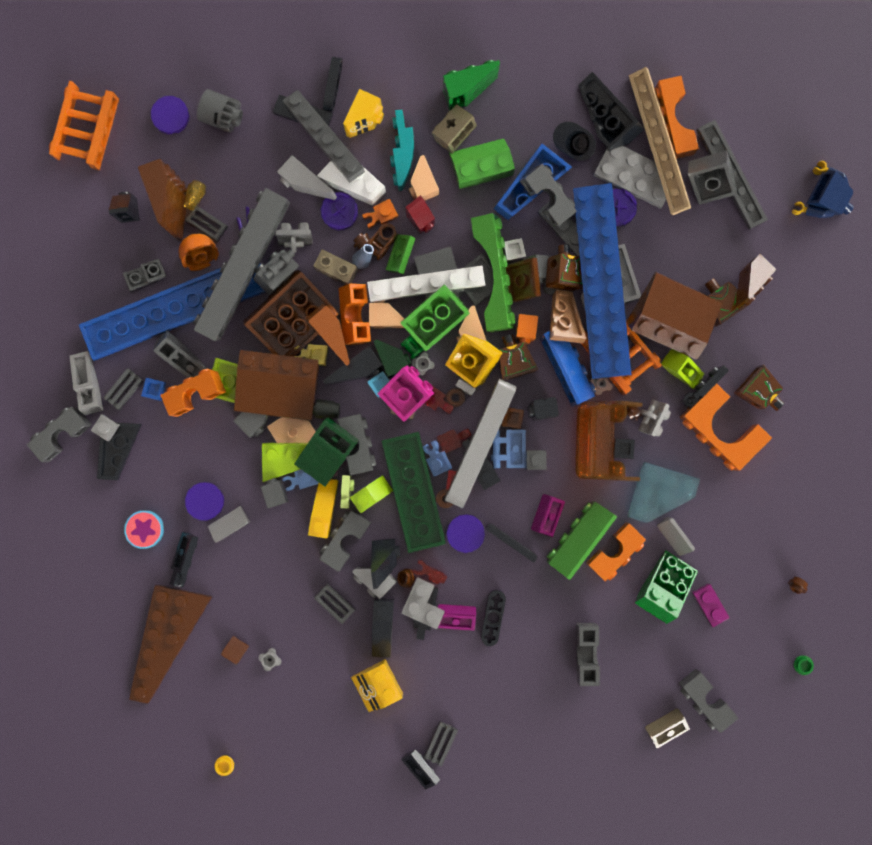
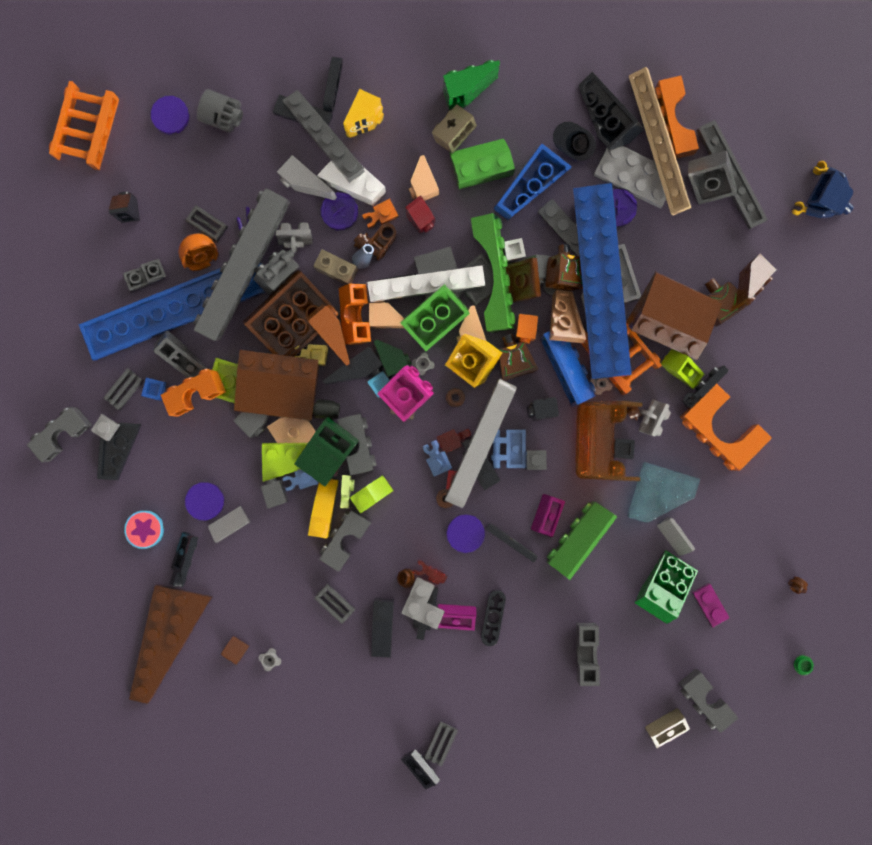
(85, 383): light grey slope -> none
(166, 196): reddish brown slope -> none
(194, 194): clear yellow cone -> none
(224, 765): yellow plate -> none
(363, 575): light grey slope -> none
(377, 686): yellow slope -> none
(383, 560): black slope -> none
(400, 254): bright green plate -> none
(403, 156): teal slope -> none
(412, 347): green bush -> none
(413, 492): dark green plate -> none
(437, 400): clear red plate -> none
(465, 387): light grey plate -> none
(513, 418): reddish brown plate -> none
(560, 206): dark grey arch -> none
(629, 542): orange arch -> none
(761, 389): reddish brown torso -> none

